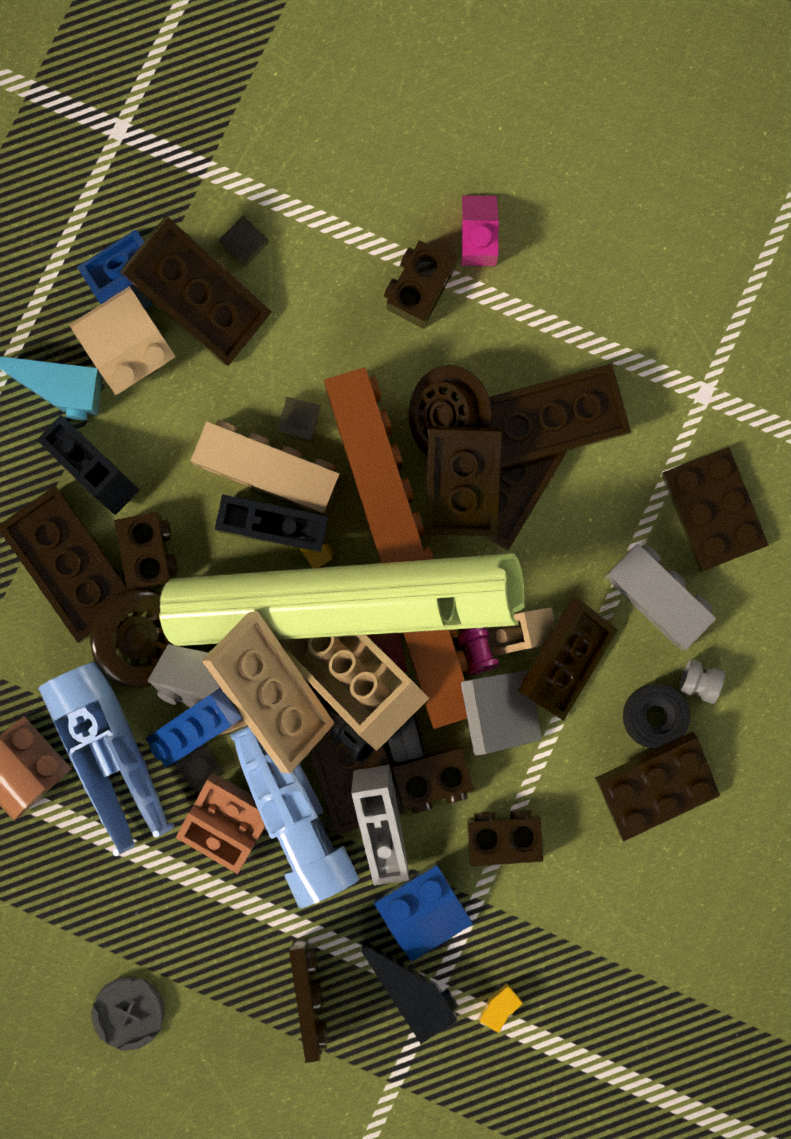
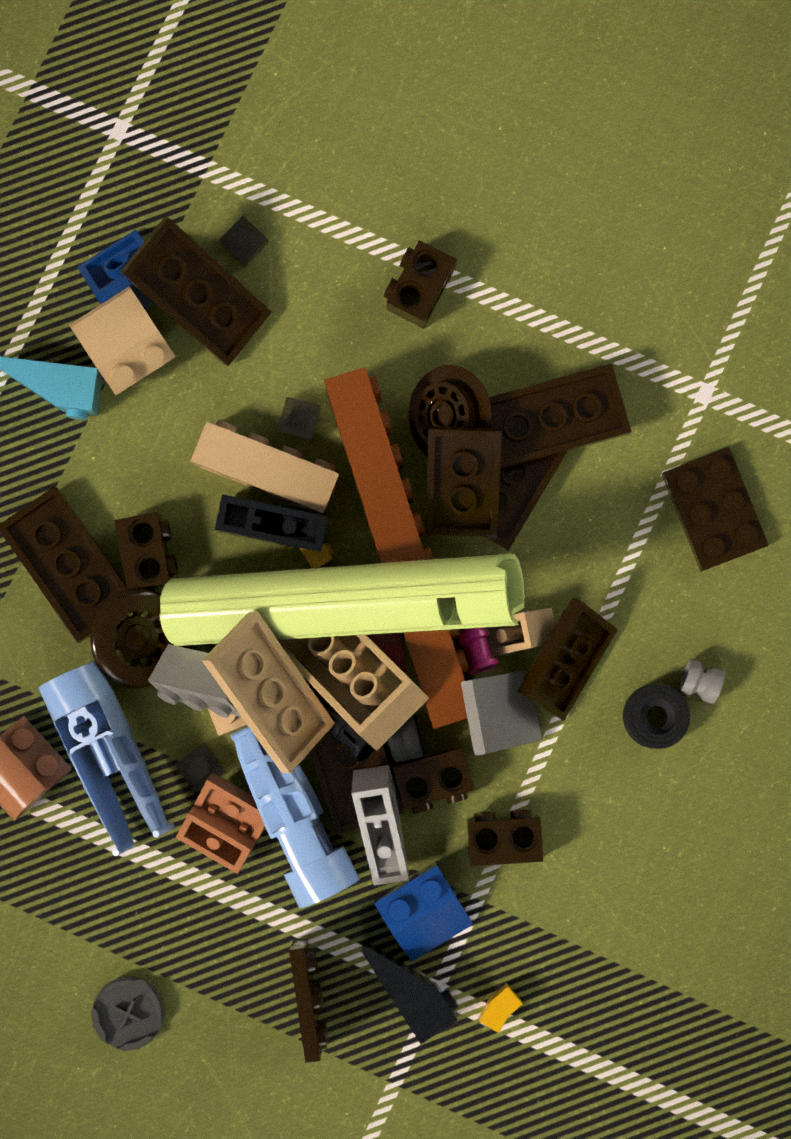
(88, 465): black slope -> none
(193, 728): blue plate -> none
(479, 231): dark pink slope -> none
(657, 786): dark brown plate -> none
(661, 596): light grey brick -> none

